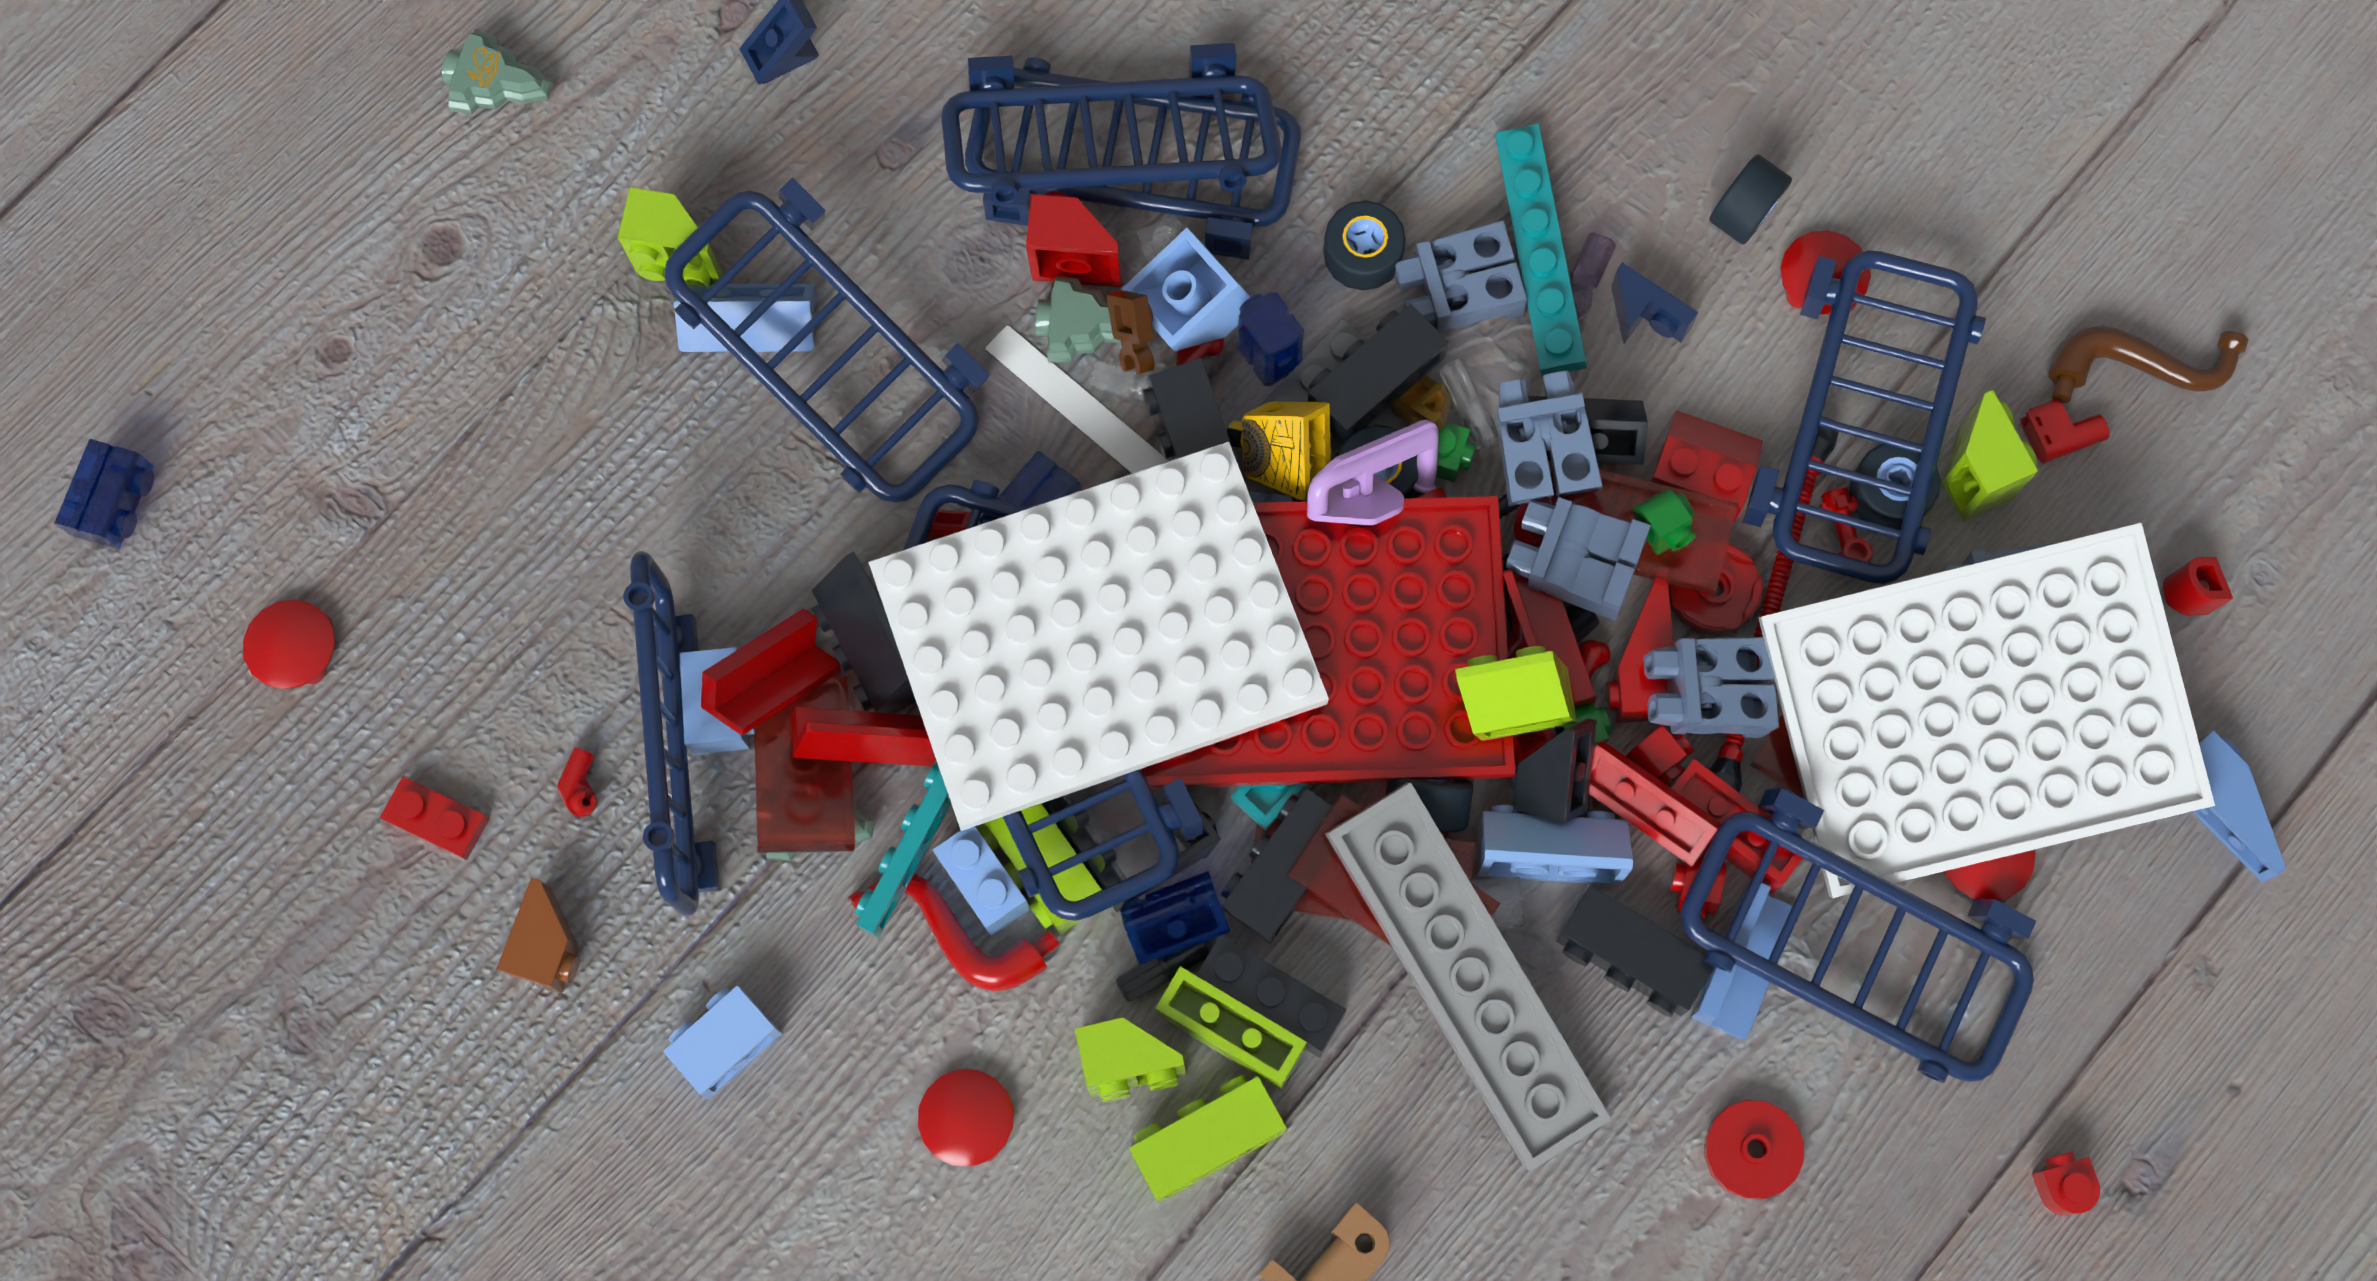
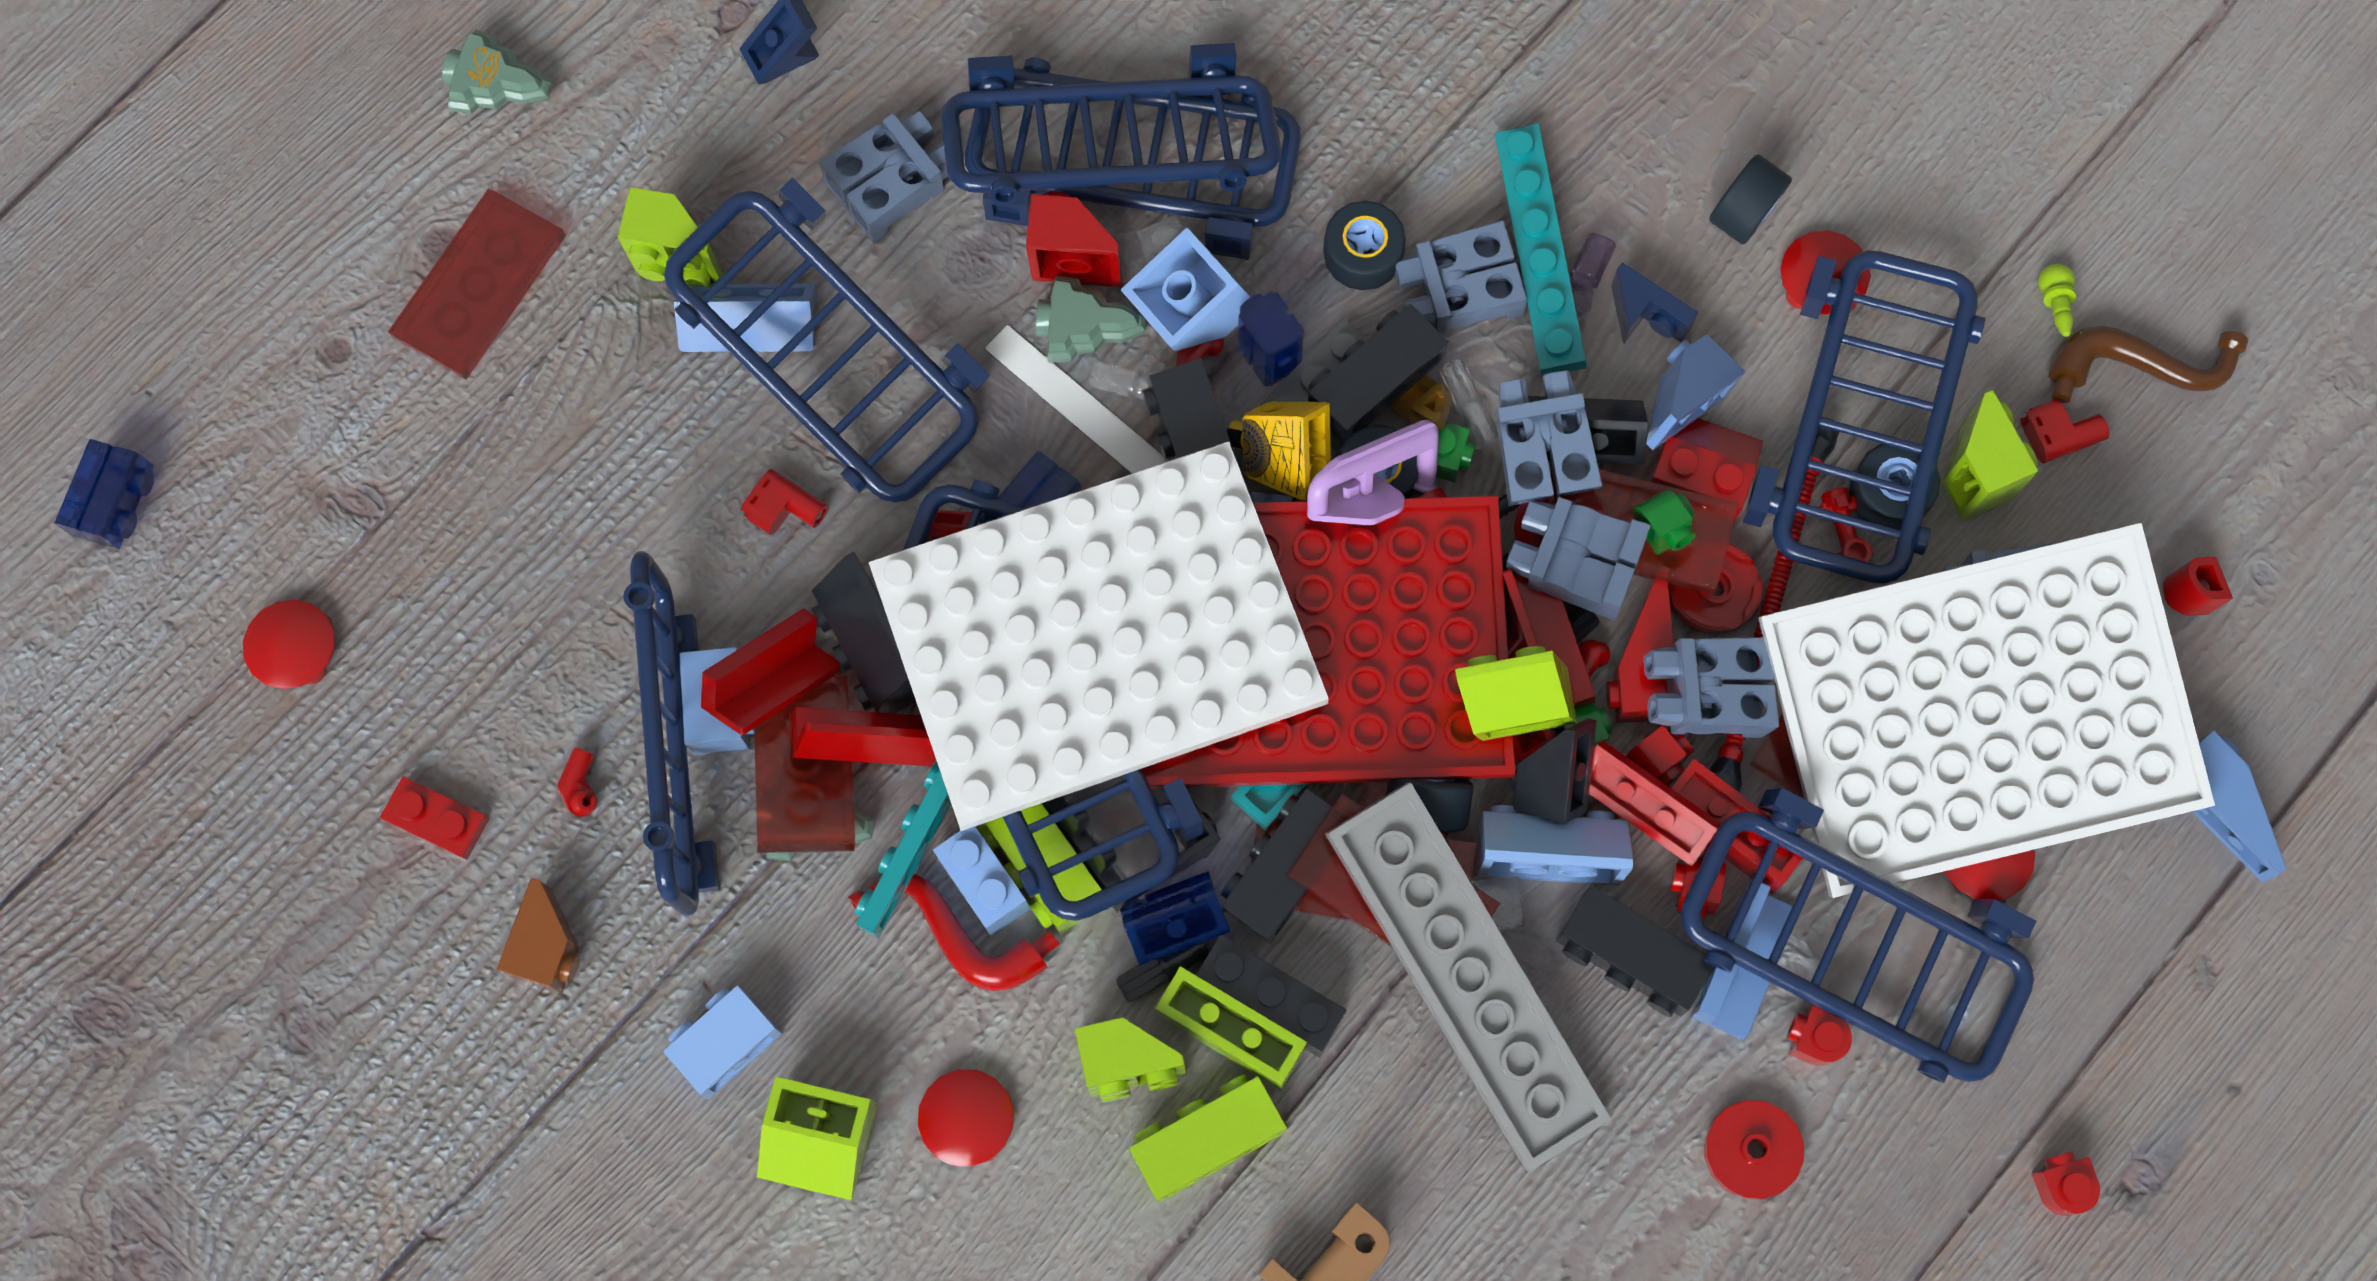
(477, 283): none -> clear red tile
(778, 497): none -> red piece
(814, 1138): none -> lime slope
(886, 172): none -> sand blue hips
(1132, 324): reddish brown plate -> none
(1692, 385): none -> medium blue slope
(1819, 1037): none -> red plate
(2058, 292): none -> lime bar

